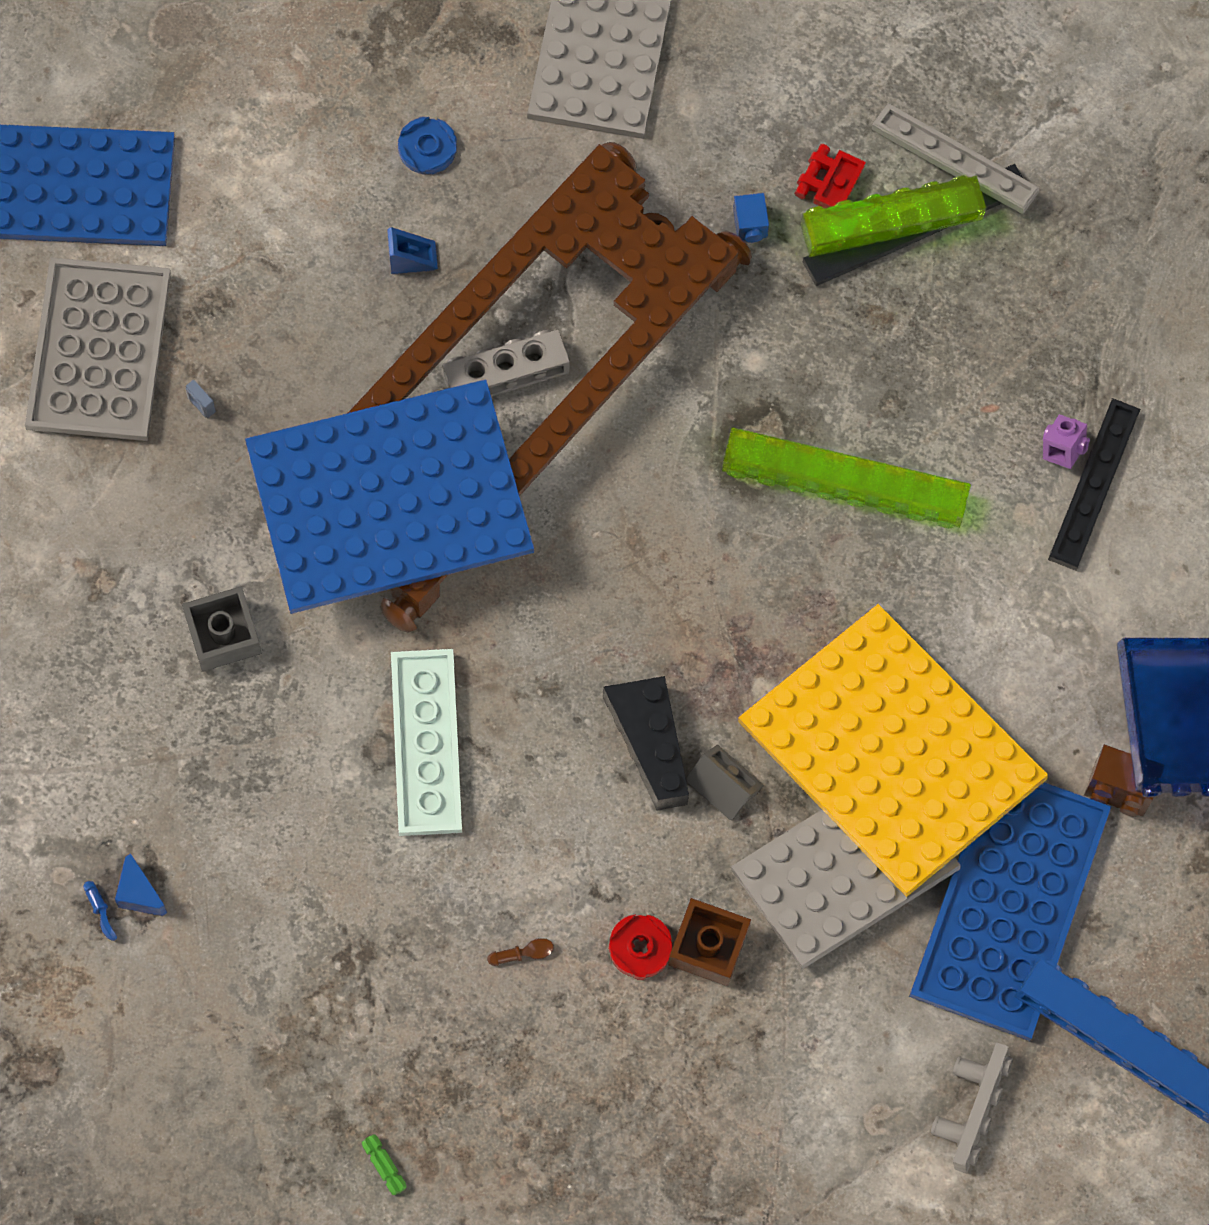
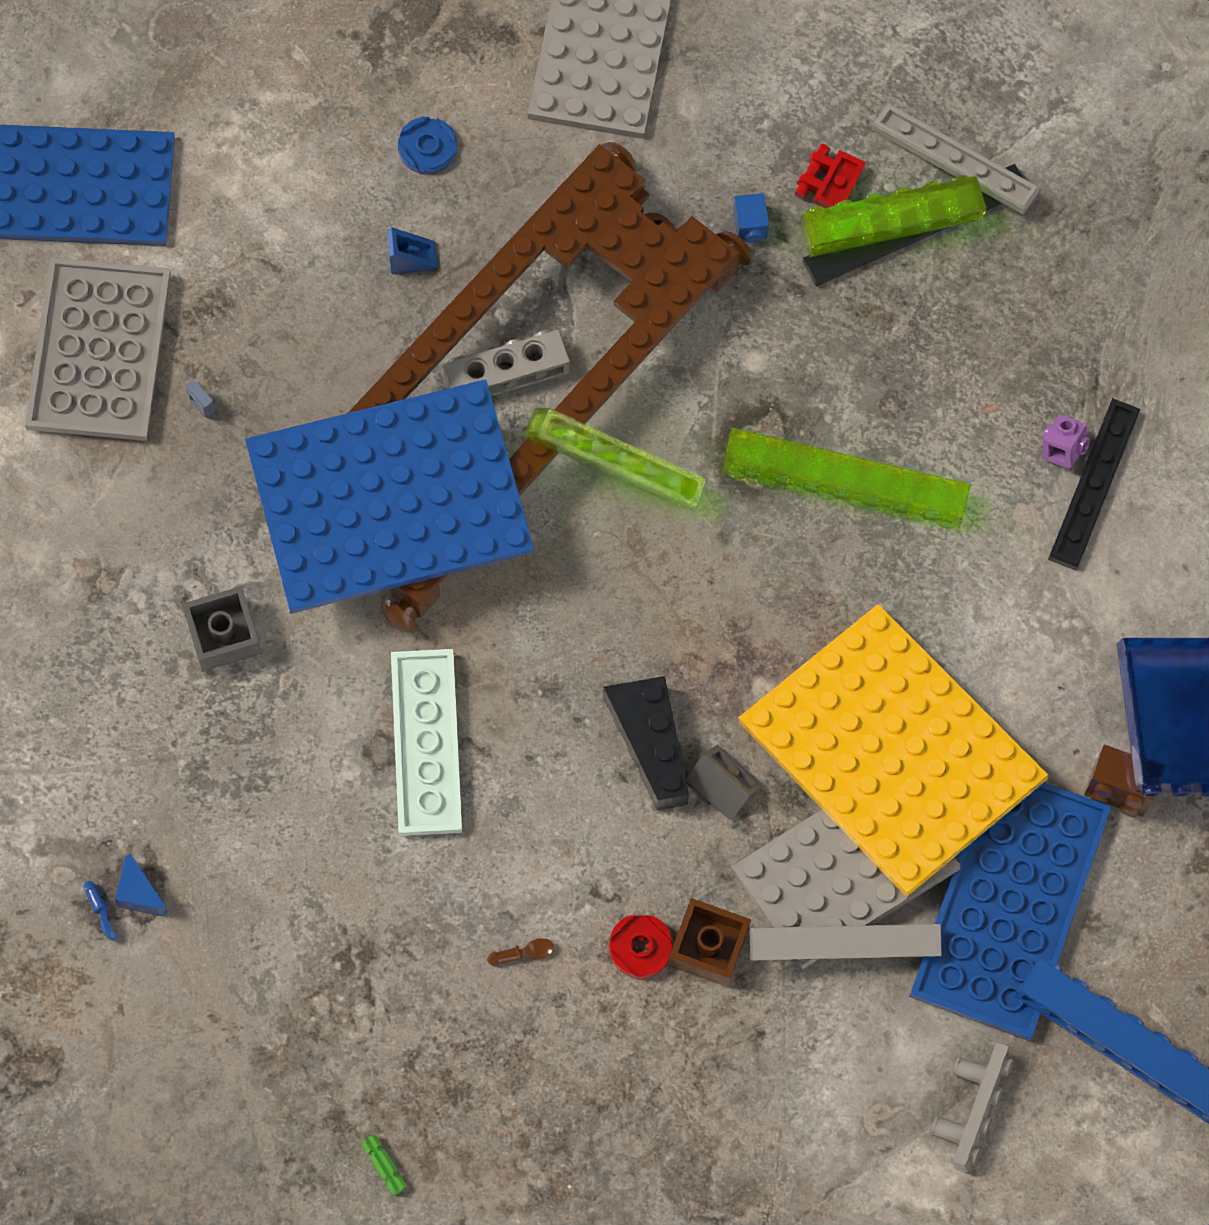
(614, 457): none -> clear neon green brick
(845, 942): none -> light grey tile

